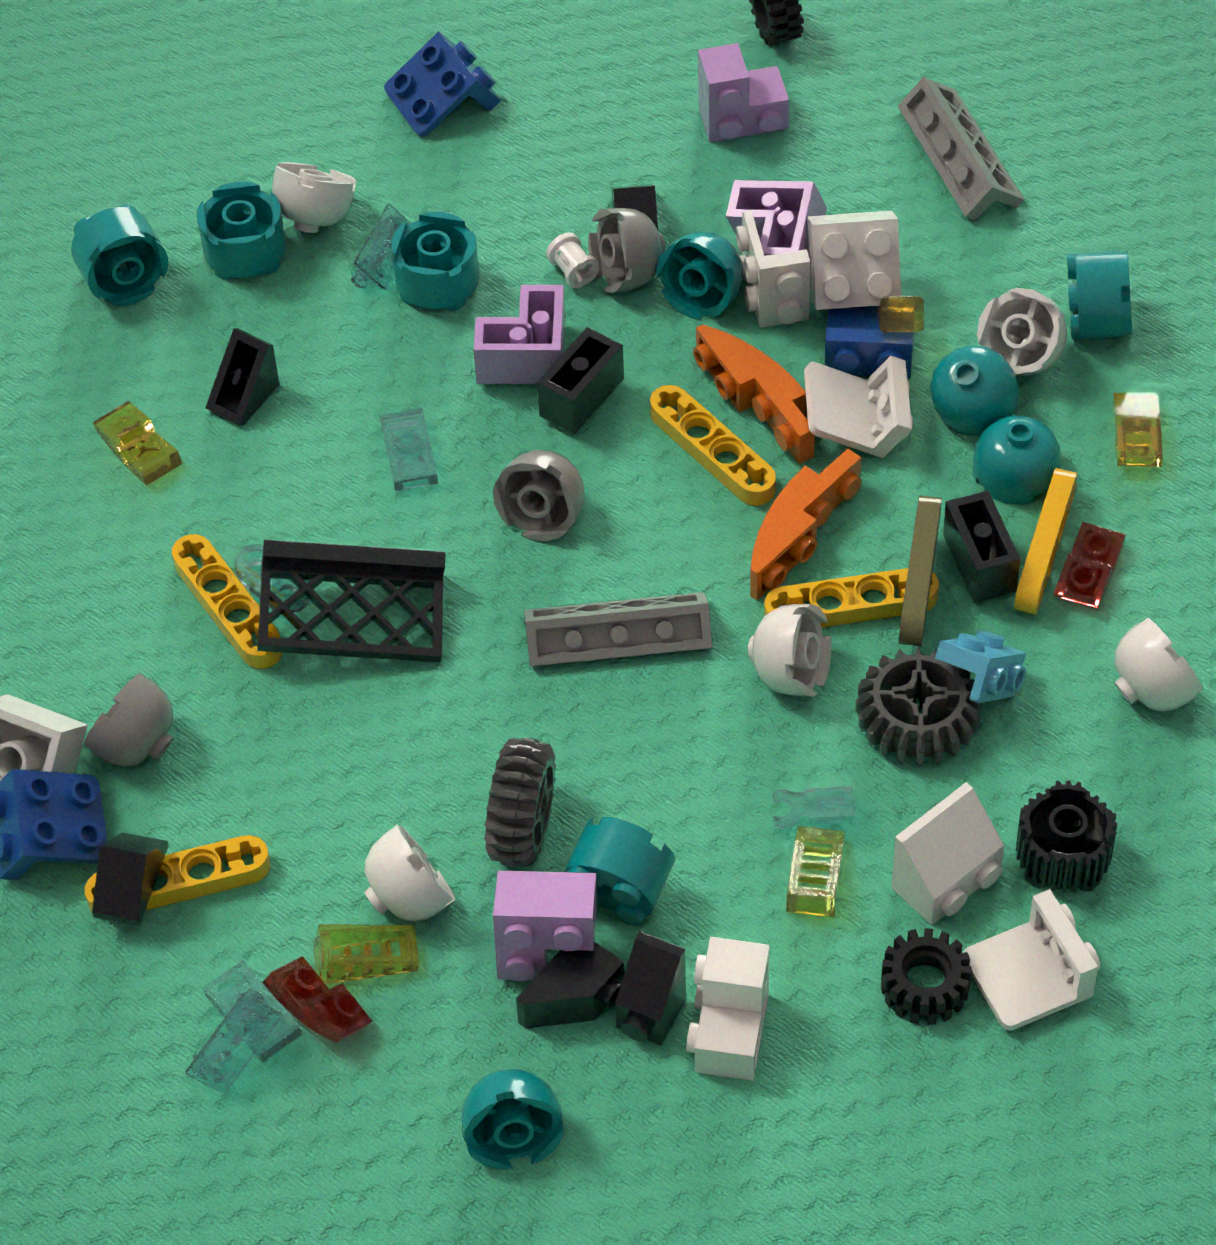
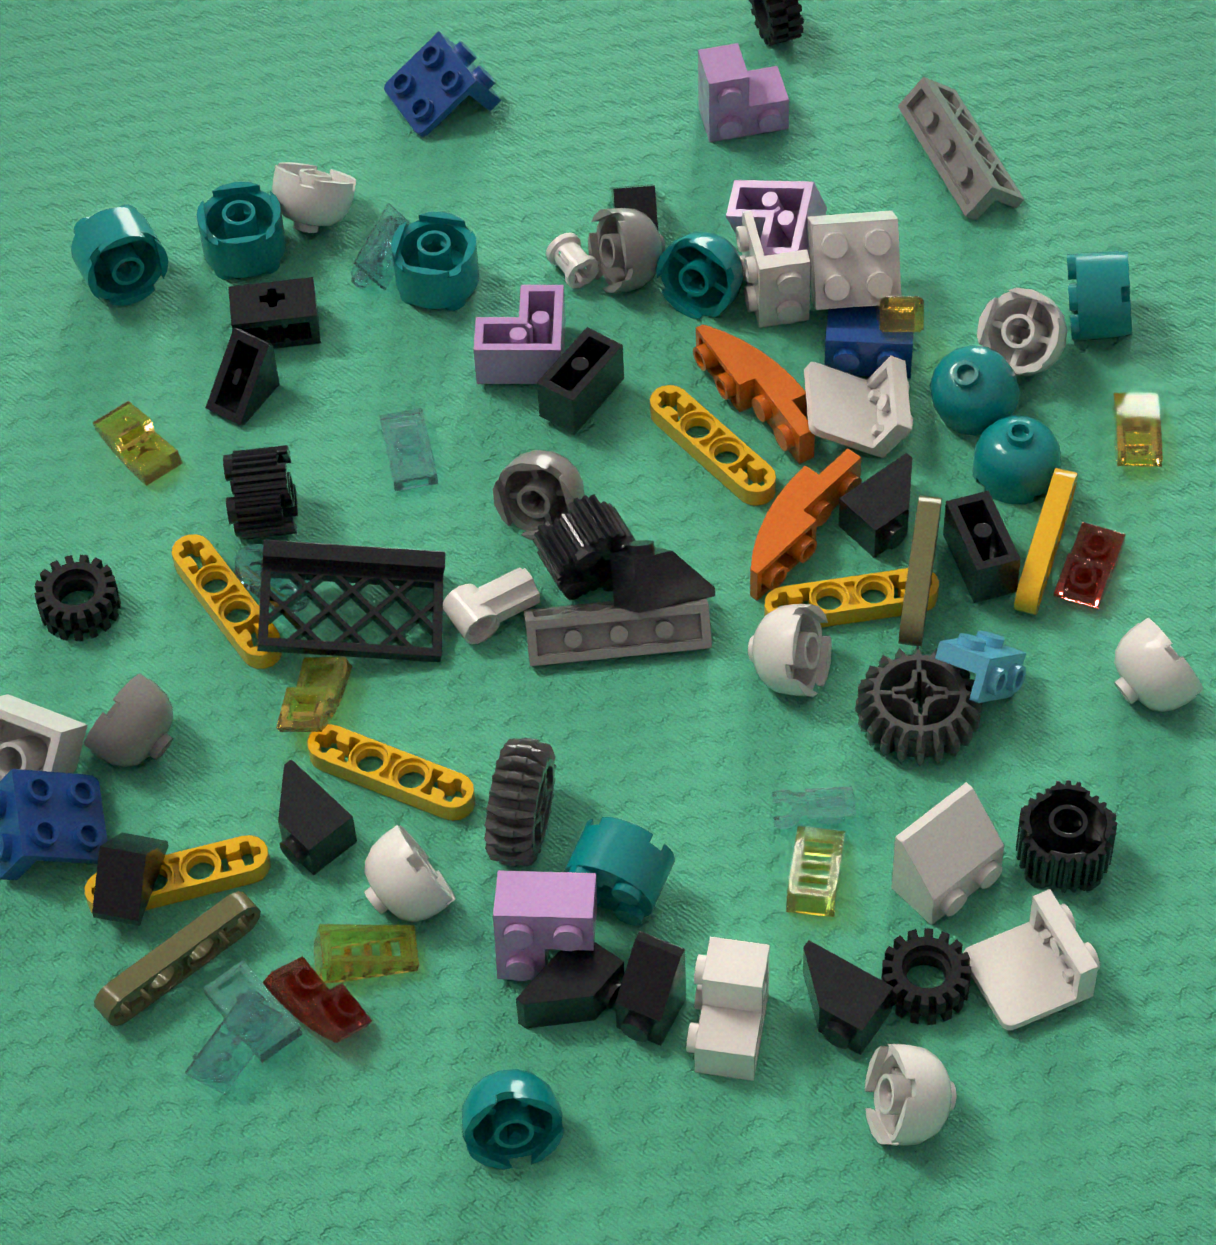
(85, 616): none -> black tyre
(177, 958): none -> olive beam
(261, 491): none -> black brick
(277, 311): none -> black brick
(311, 821): none -> black slope
(316, 696): none -> clear yellow slope
(394, 766): none -> yellow beam
(480, 610): none -> white piece
(580, 546): none -> black brick
(654, 578): none -> black slope
(844, 998): none -> black slope
(878, 508): none -> black slope
(909, 1094): none -> white cylinder

